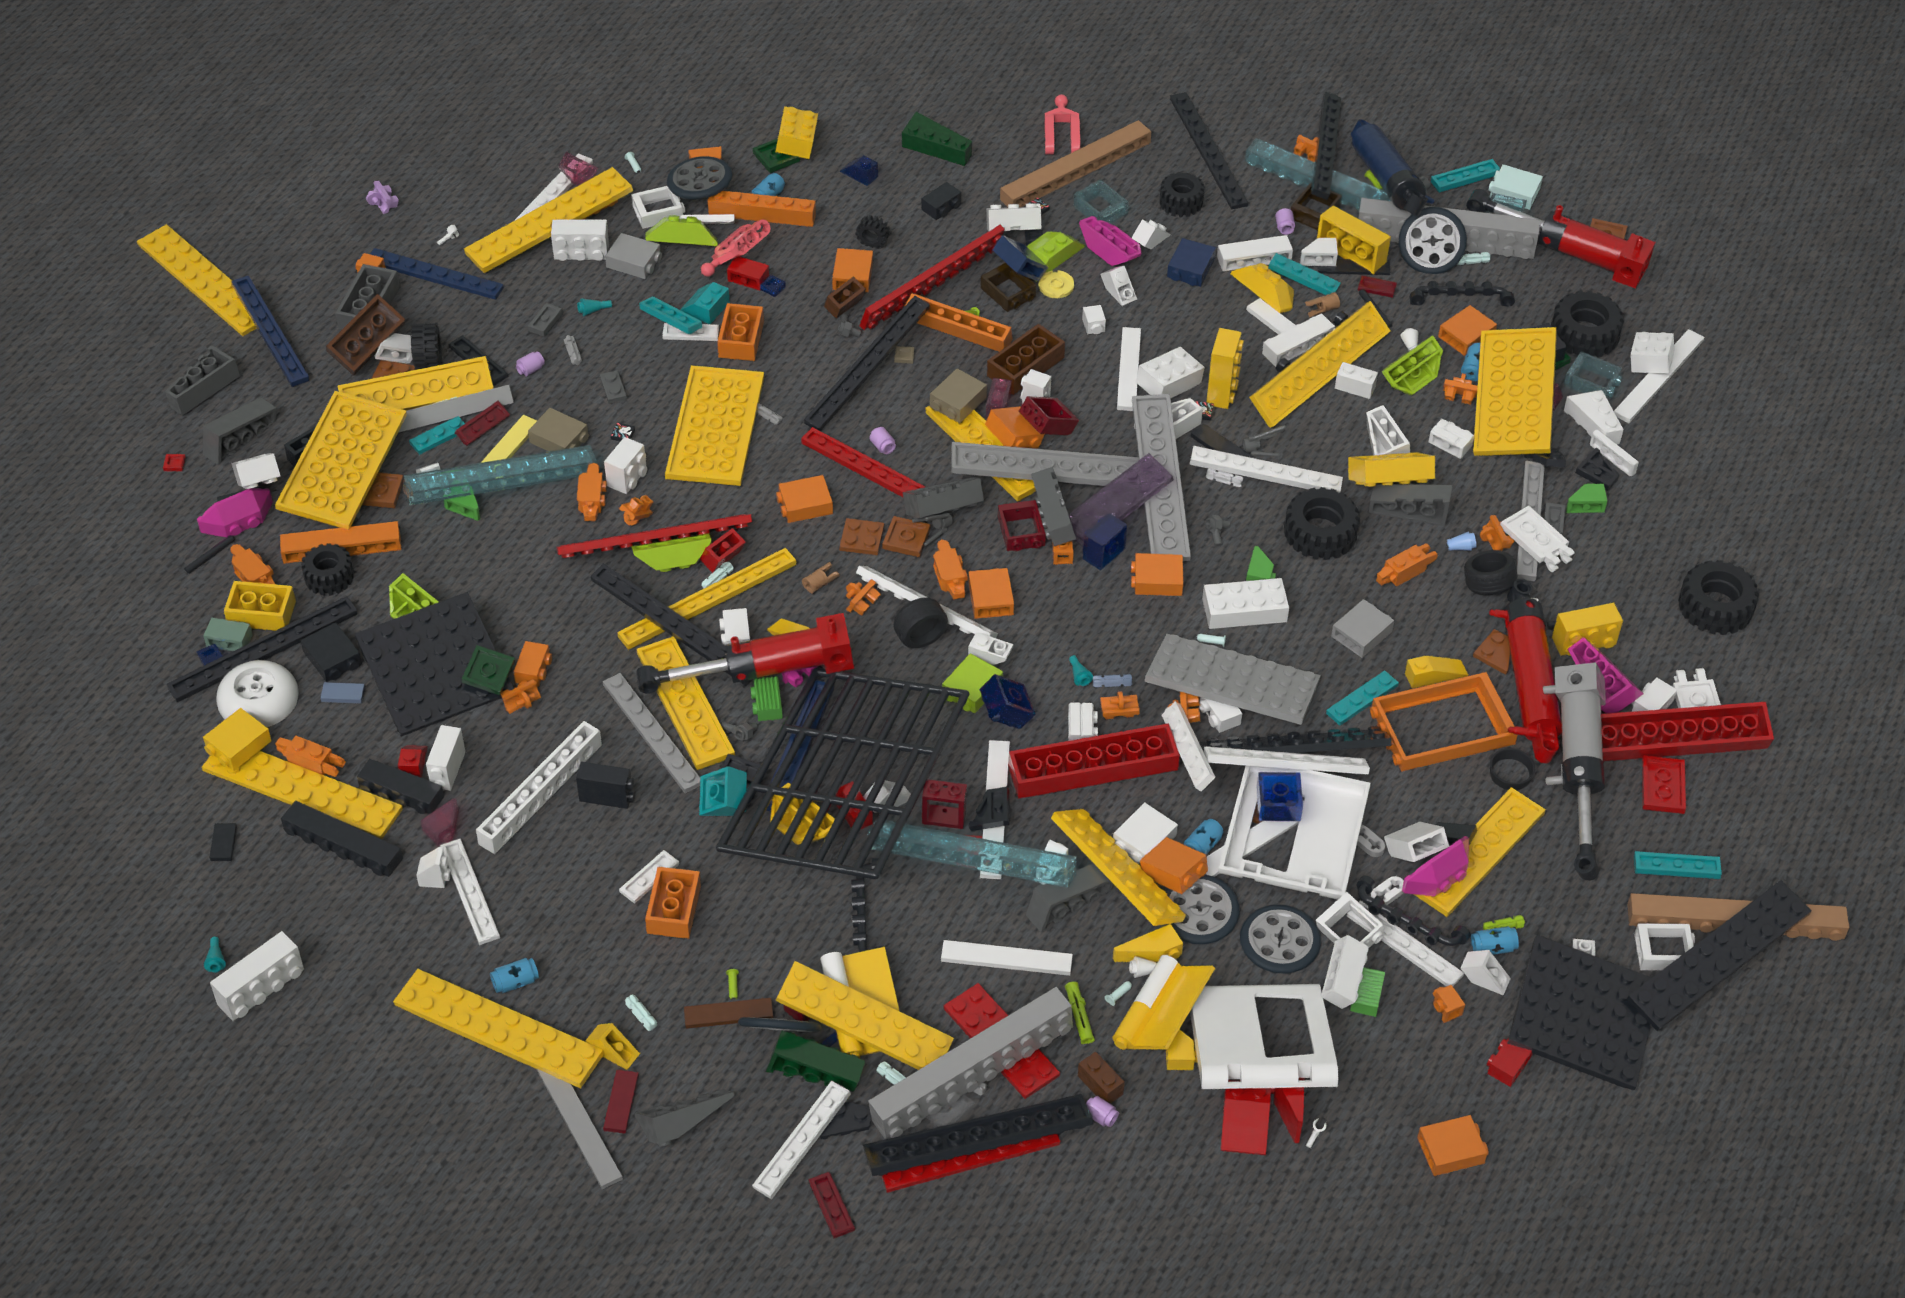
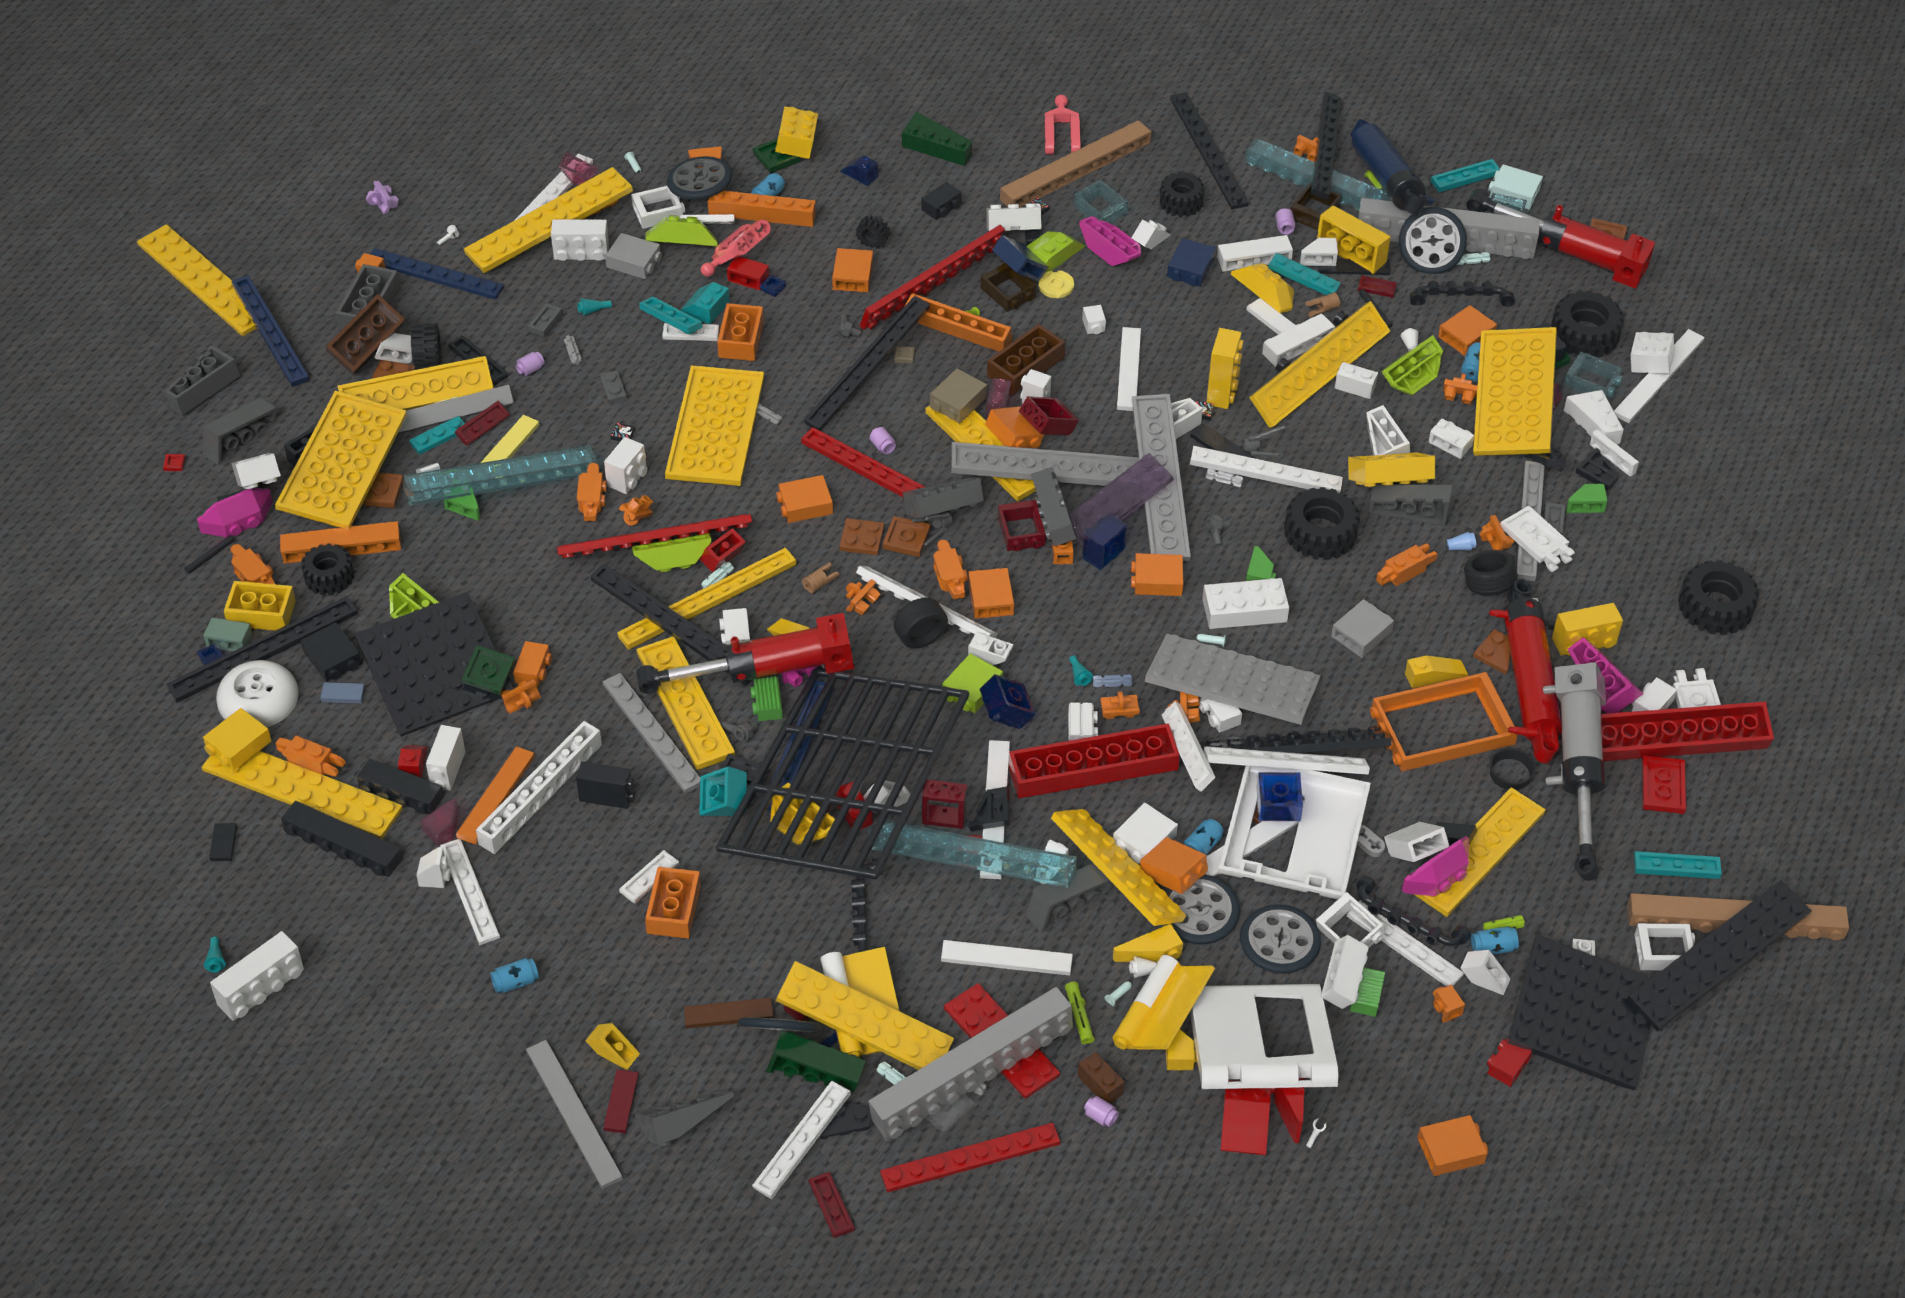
(496, 792): none -> orange tile
(499, 1028): yellow plate -> none
(557, 431): dark tan brick -> none
(641, 1012): light aqua axle -> none
(732, 979): lime piece -> none
(844, 297): reddish brown brick -> none
(977, 1135): black plate -> none
(1119, 285): white slope -> none
(1170, 373): white brick -> none
(1362, 698): teal plate -> none
(1384, 888): white beam -> none

